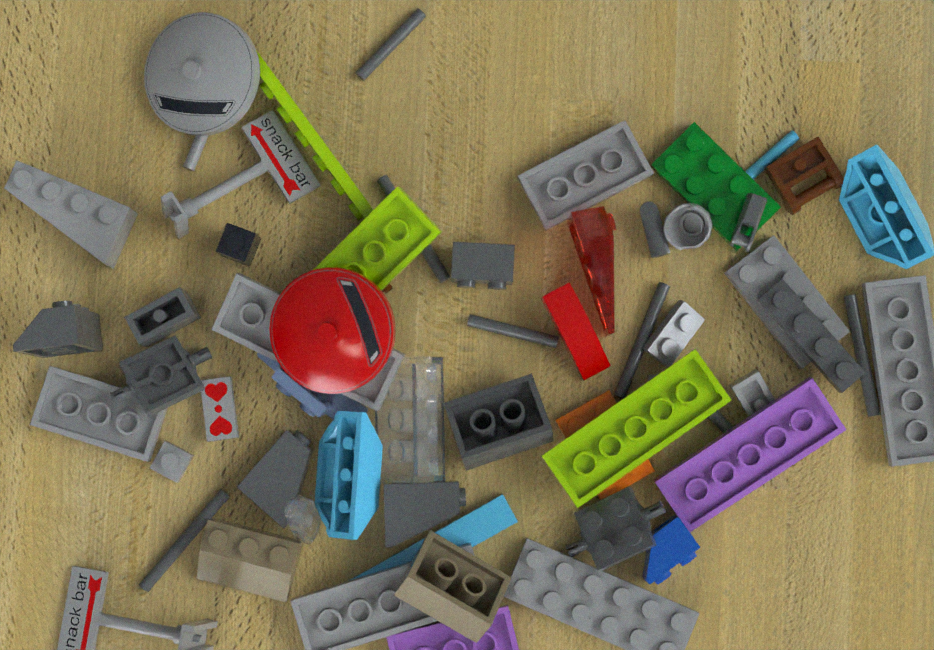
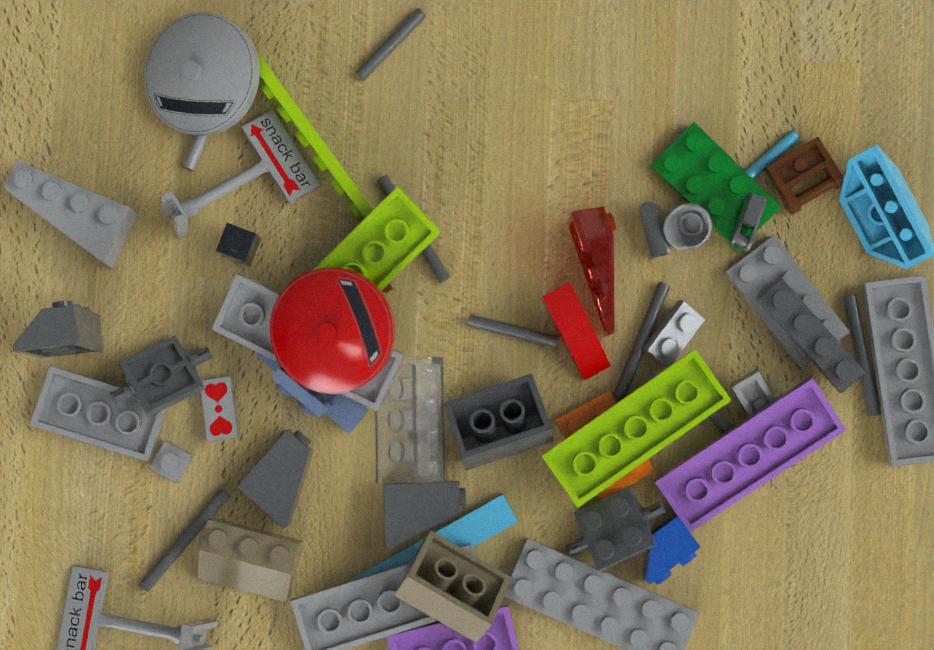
(162, 317): dark grey brick -> none
(303, 519): clear plate -> none
(348, 475): medium azure wedge -> none
(482, 265): dark grey brick -> none
(585, 175): light grey plate -> none

